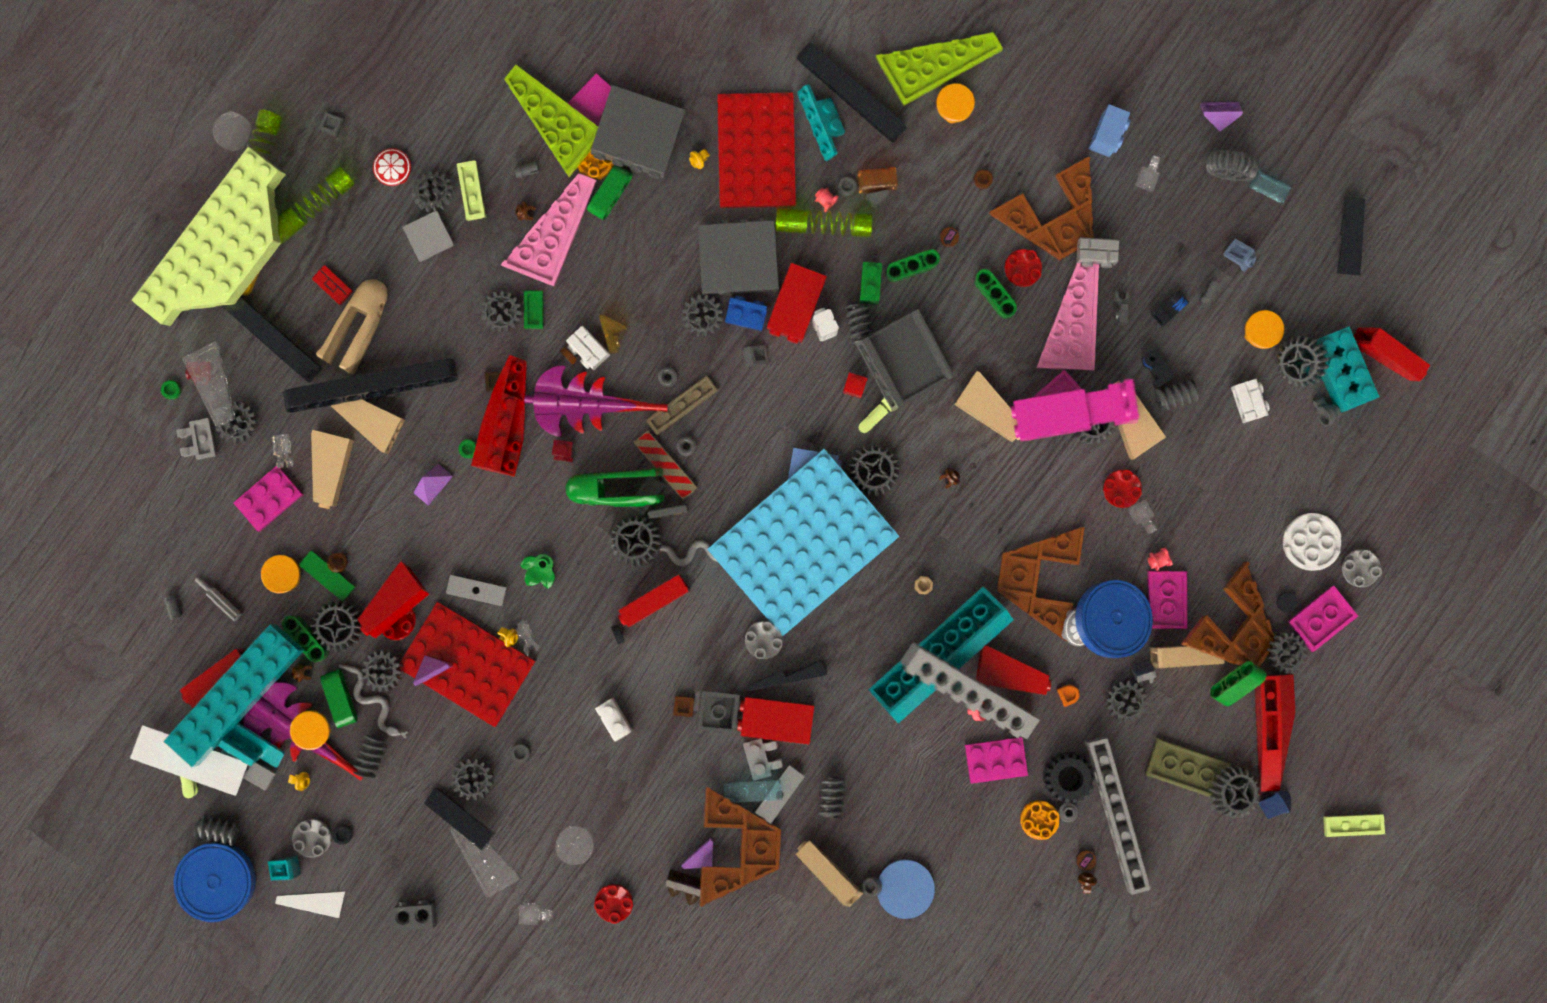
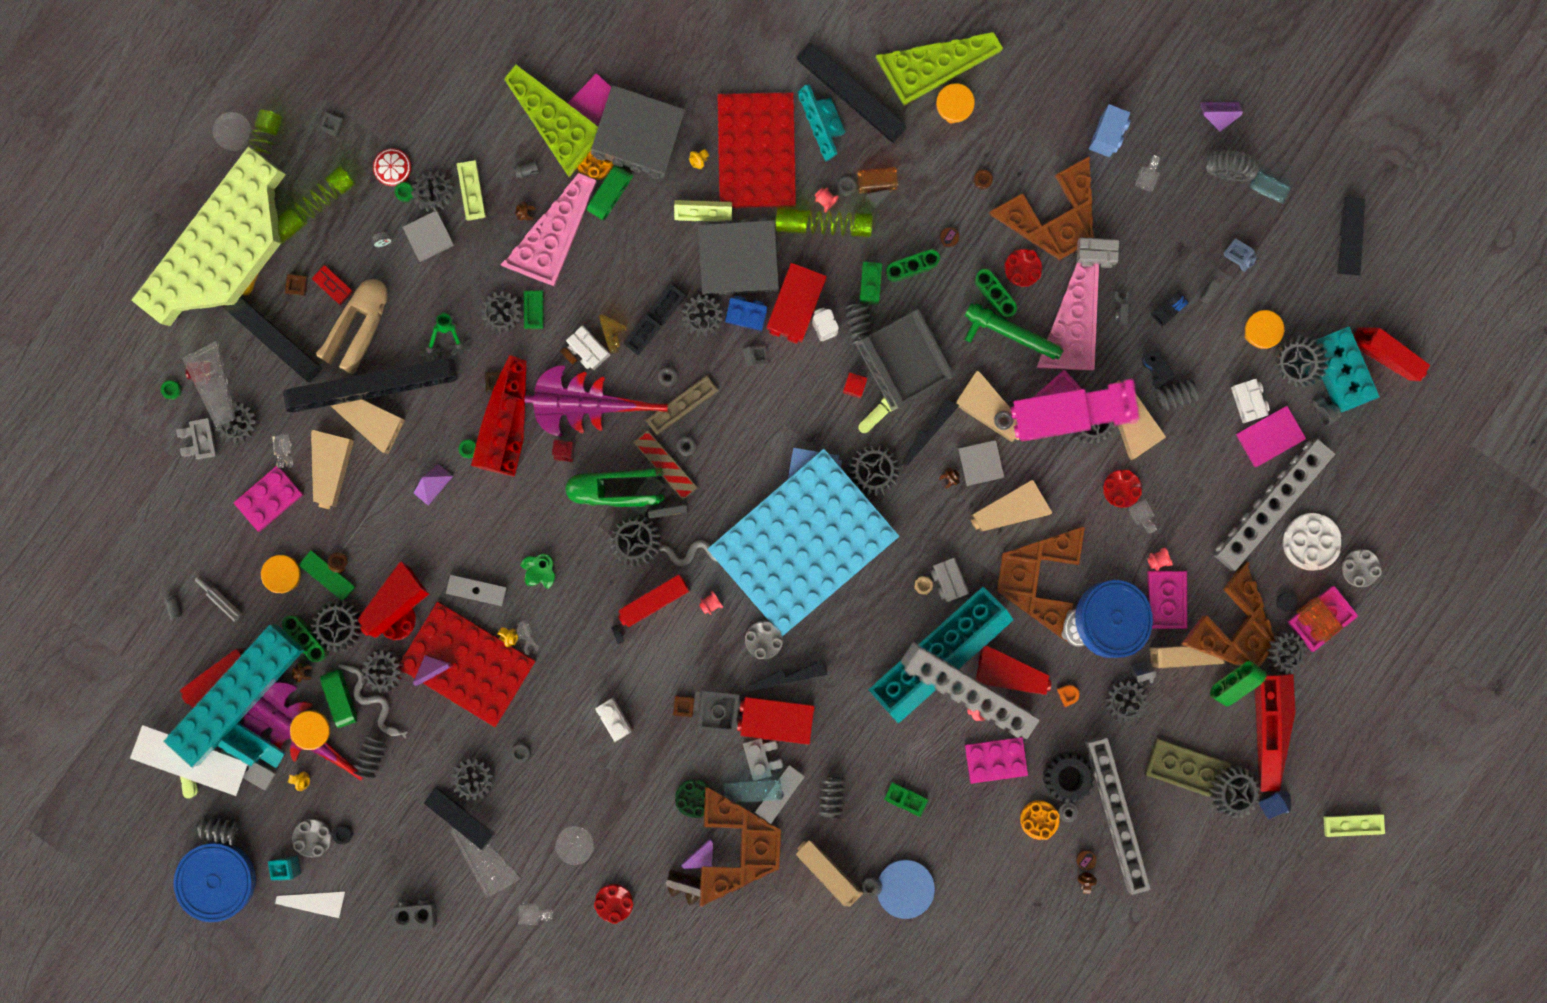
(296, 285): none -> reddish brown tile
(381, 239): none -> clear tile
(403, 192): none -> green tile
(444, 325): none -> plant
(655, 318): none -> black slope
(691, 798): none -> dark green tile
(703, 210): none -> yellowish green plate
(710, 603): none -> coral brick
(906, 799): none -> green slope
(945, 411): none -> black slope
(949, 579): none -> light grey brick
(981, 463): none -> light grey tile
(986, 318): none -> green cylinder
(1007, 415): none -> flat silver plate
(1015, 507): none -> tan slope
(1270, 436): none -> dark pink tile
(1319, 620): none -> clear orange brick
(1321, 456): none -> light grey brick

